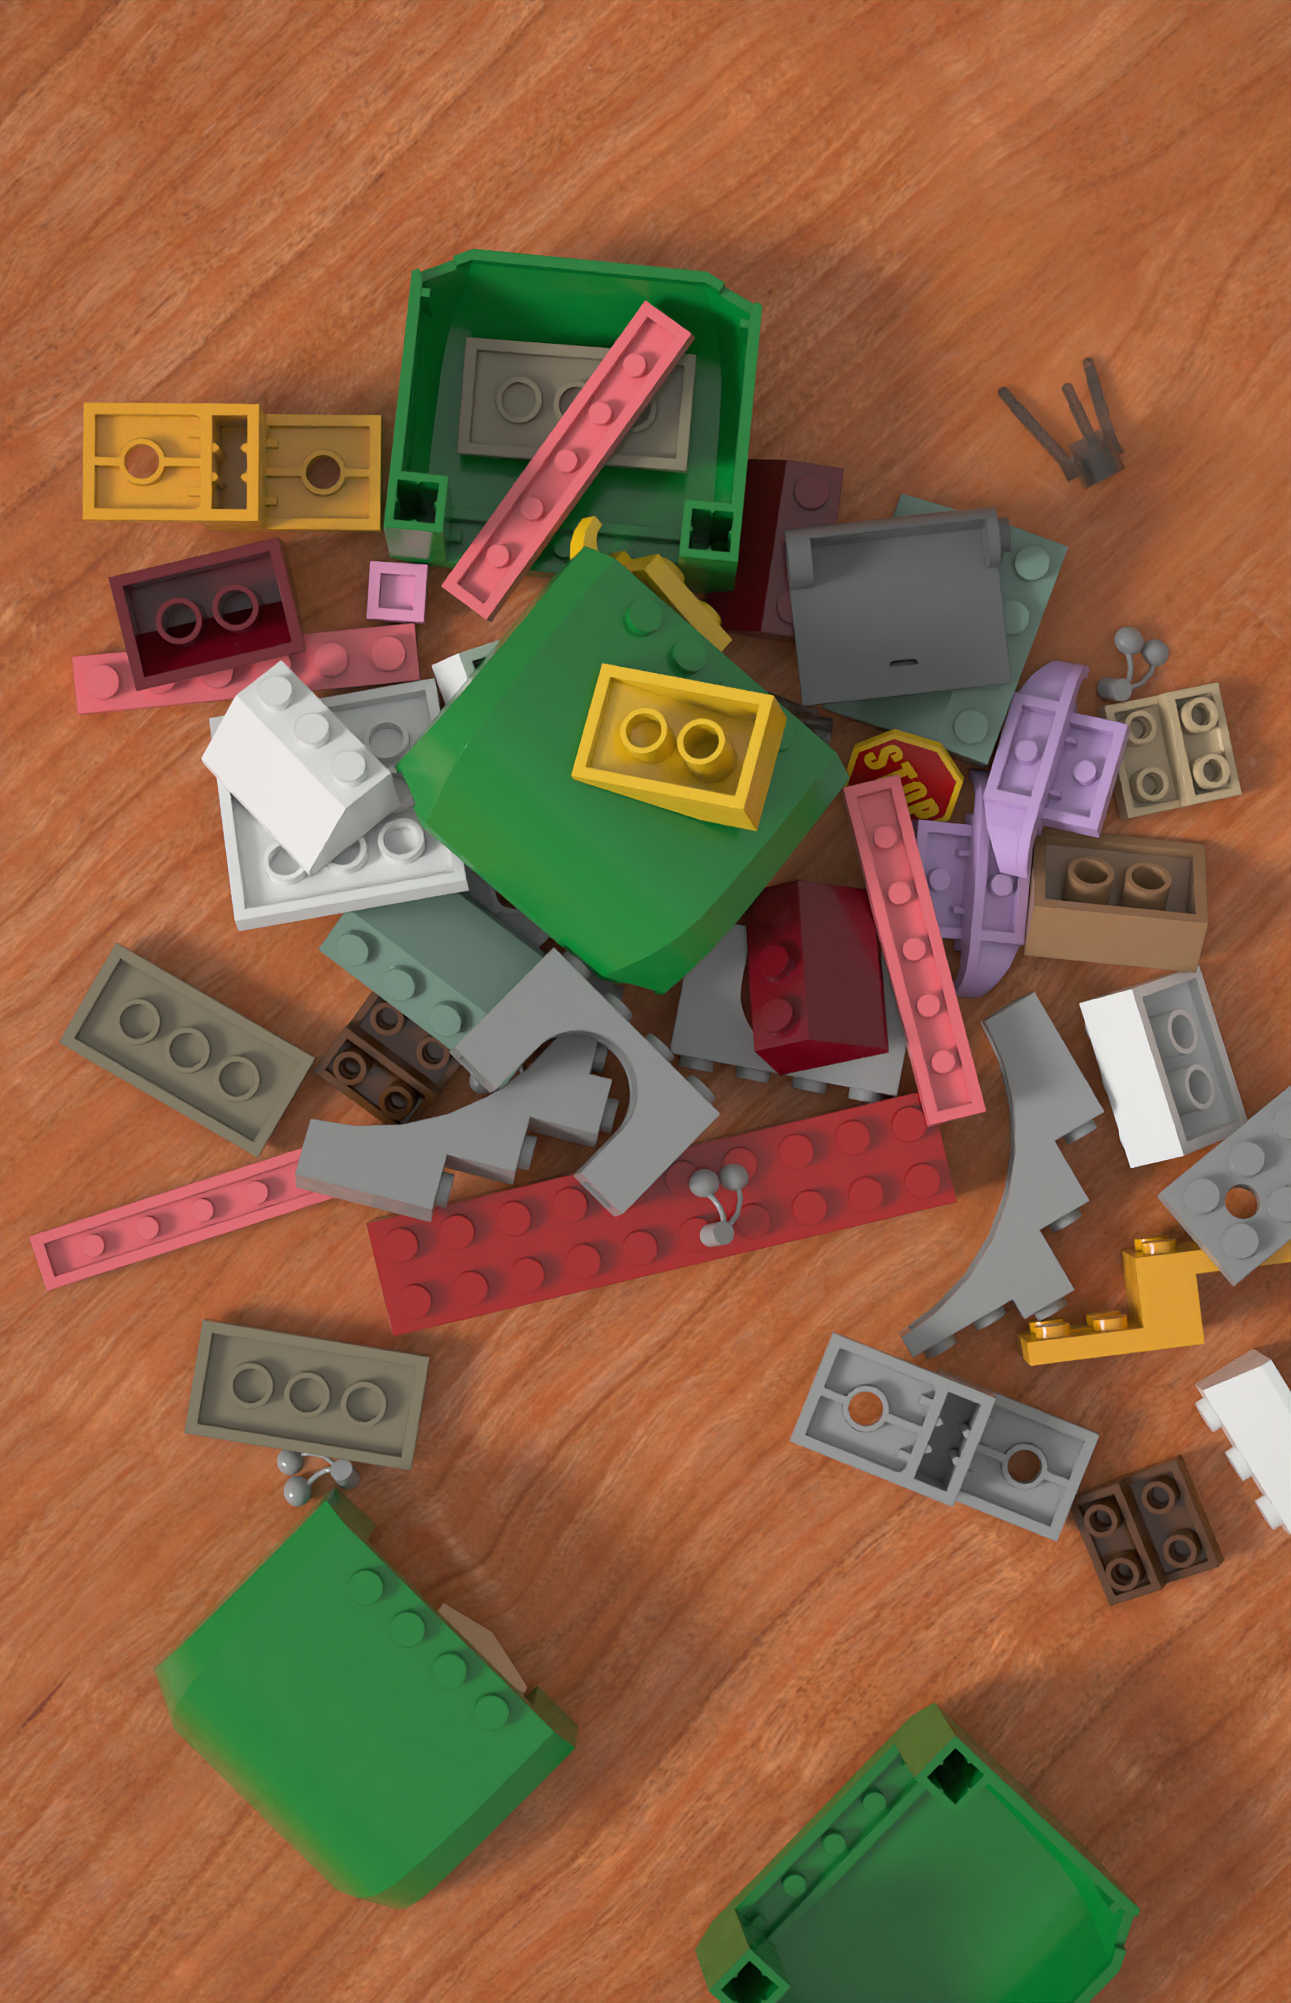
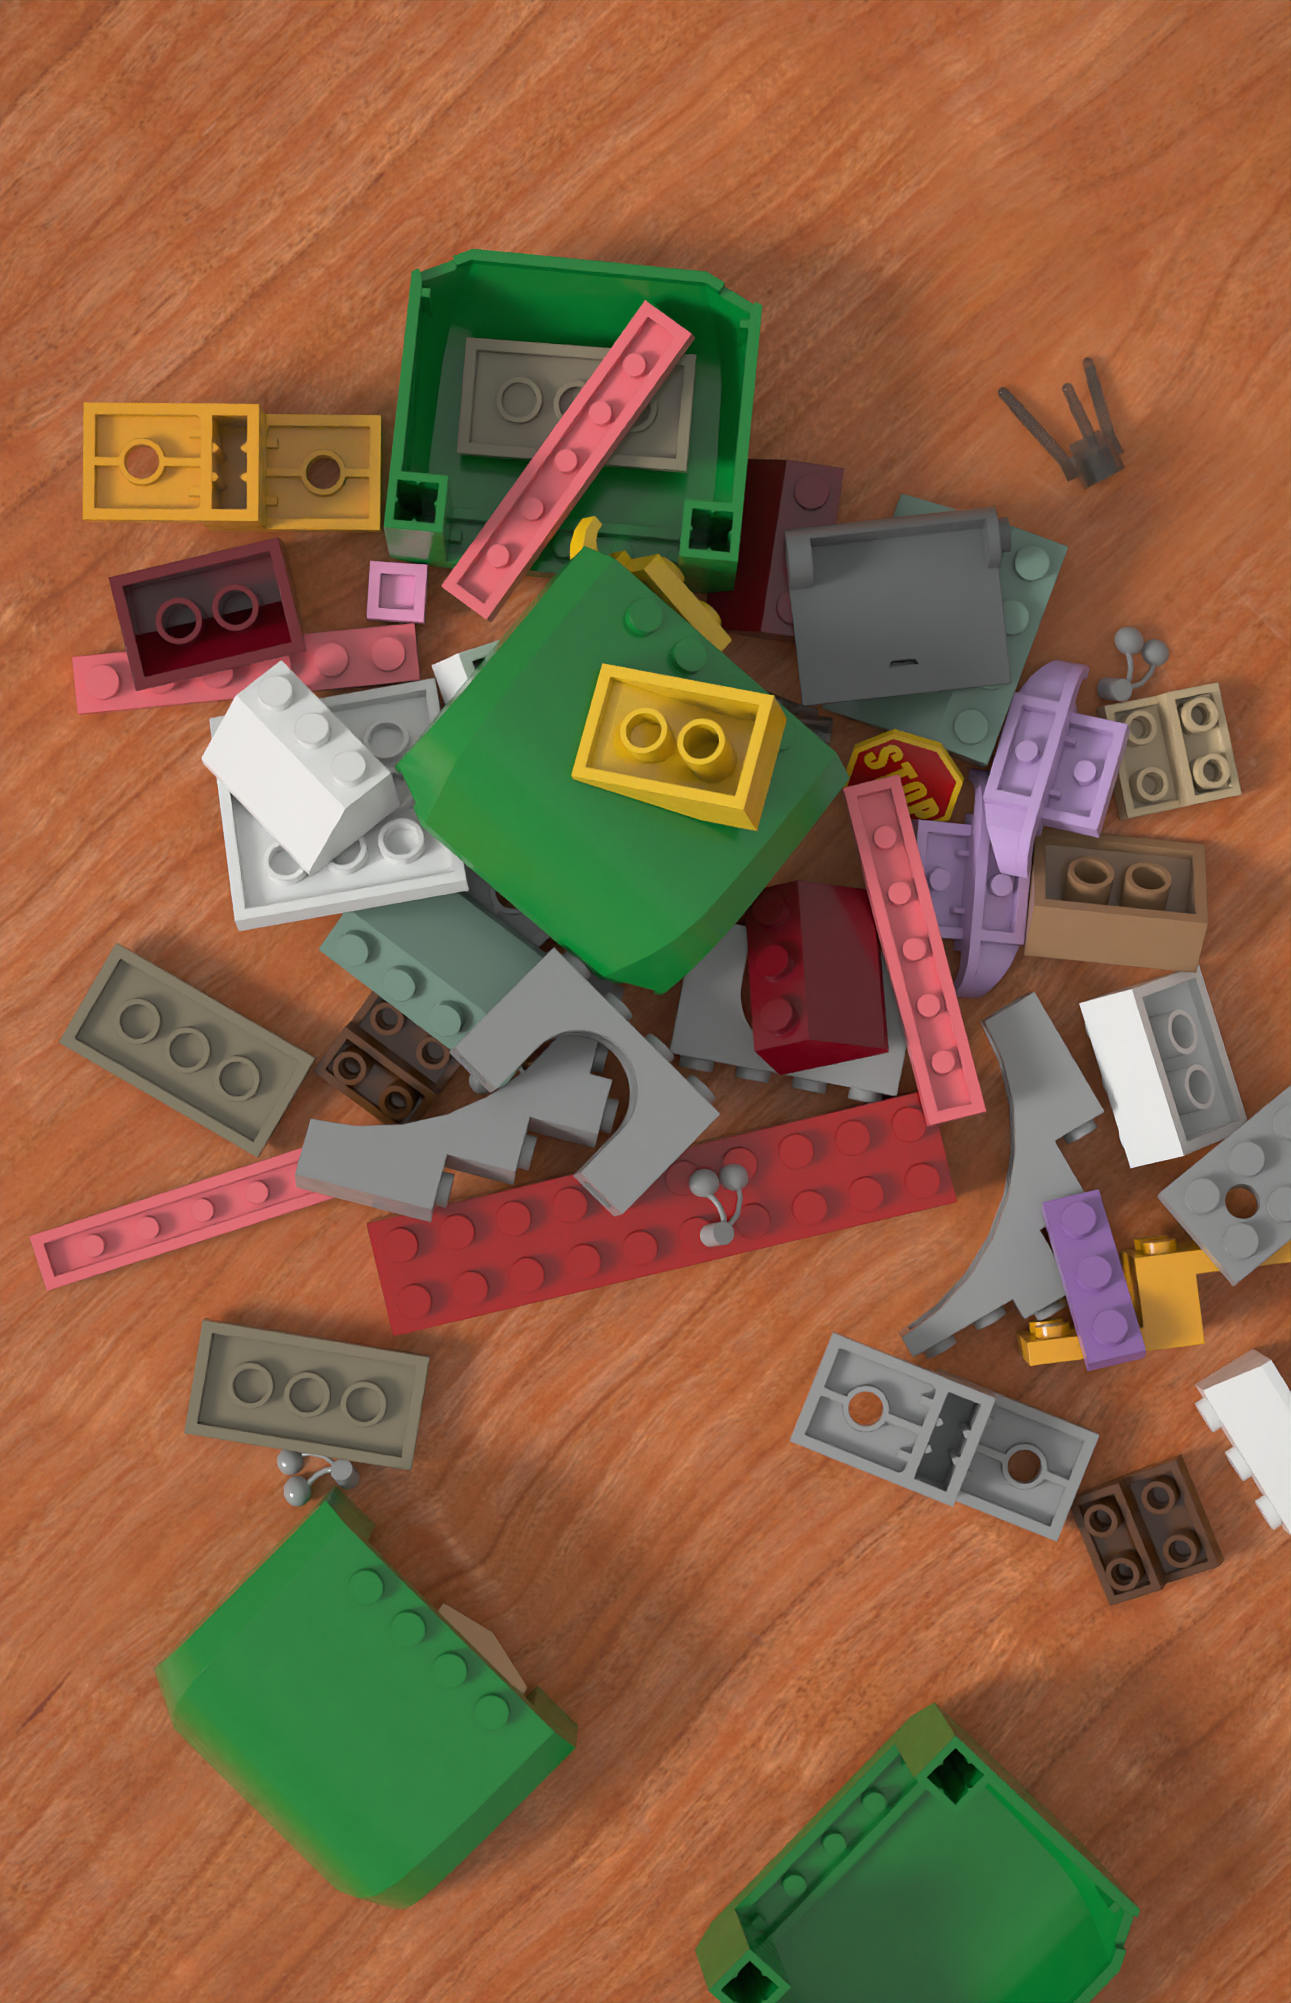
(1093, 1280): none -> medium lavender plate

